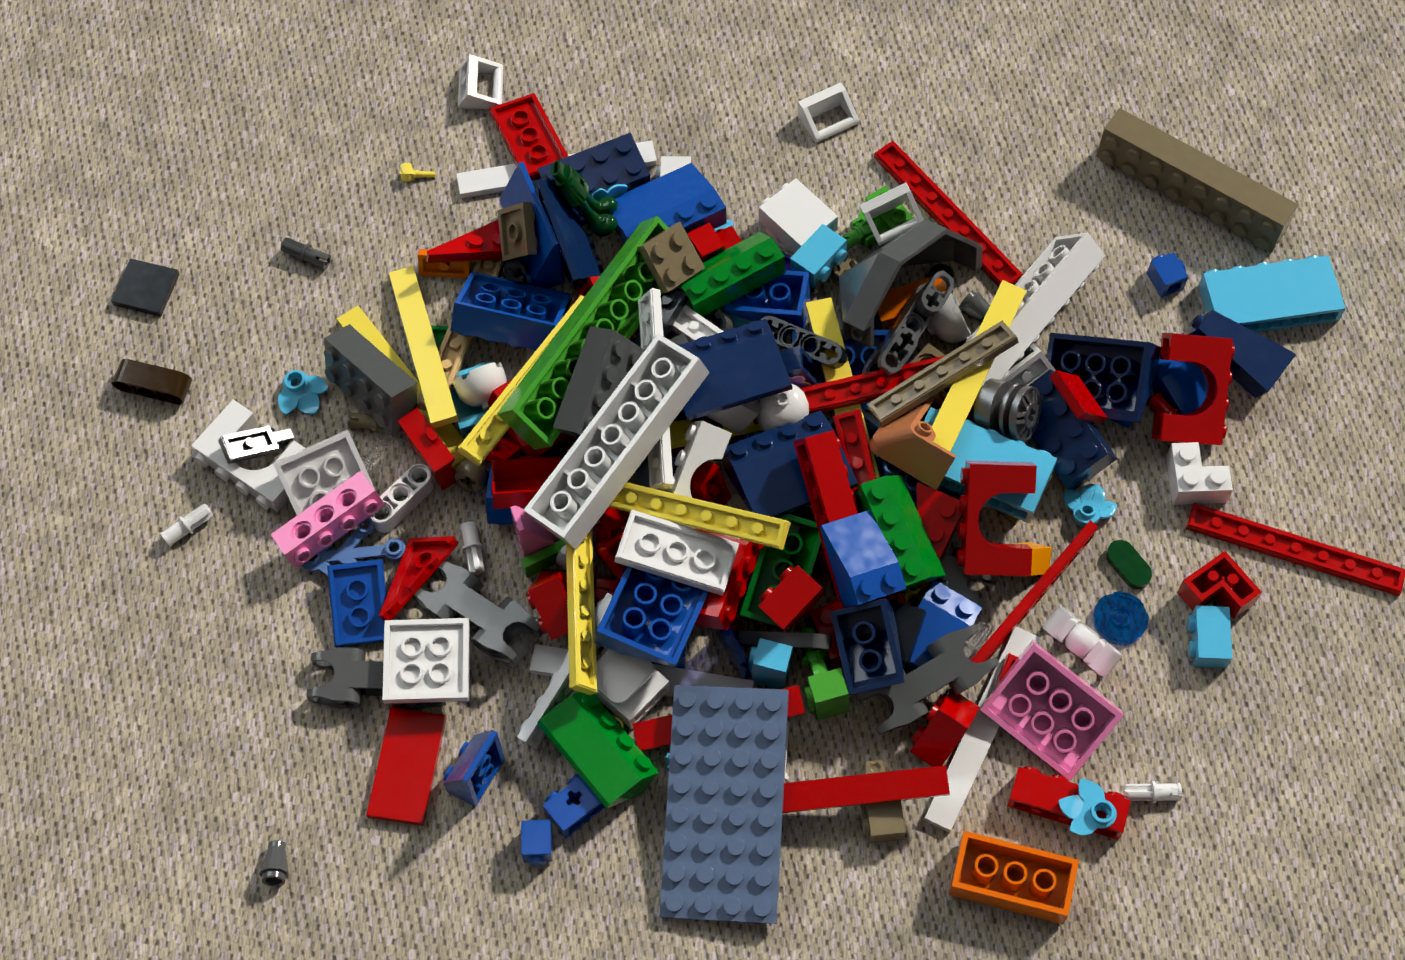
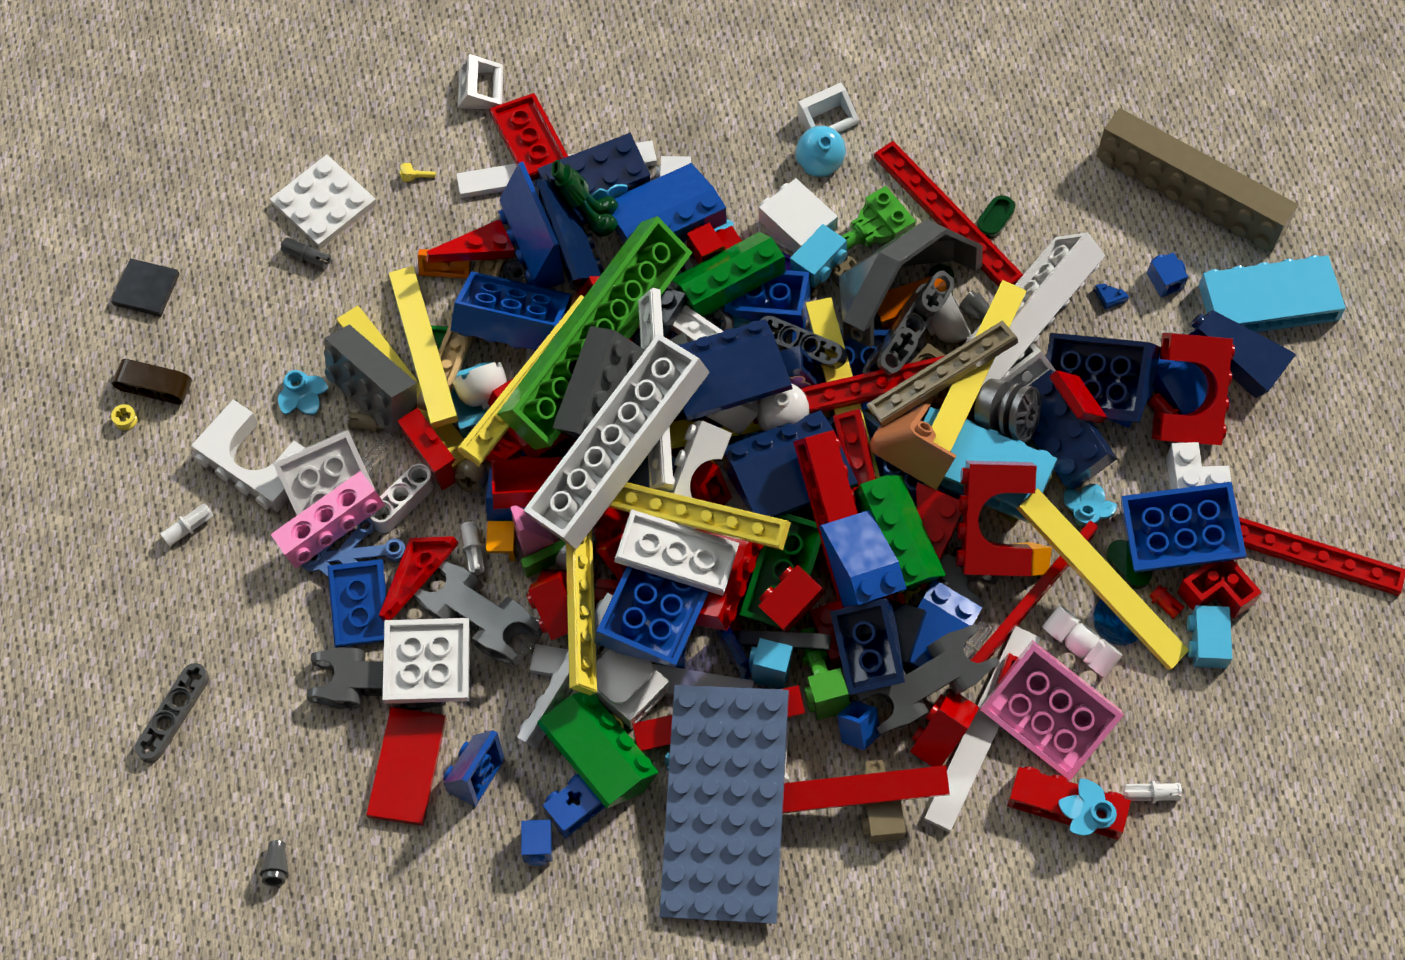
(129, 423): none -> light yellow bush
(176, 714): none -> dark grey beam
(254, 443): hinge -> none
(323, 201): none -> white plate
(501, 538): none -> light orange panel
(517, 231): dark tan plate -> none
(671, 257): dark tan plate -> none
(820, 151): none -> medium azure cylinder
(858, 725): none -> blue brick
(887, 202): white tile -> none
(996, 216): none -> dark green tile
(1014, 877): orange brick -> none
(1103, 579): none -> light yellow tile
(1110, 296): none -> blue tile
(1166, 601): none -> red pin
(1182, 527): none -> blue slope

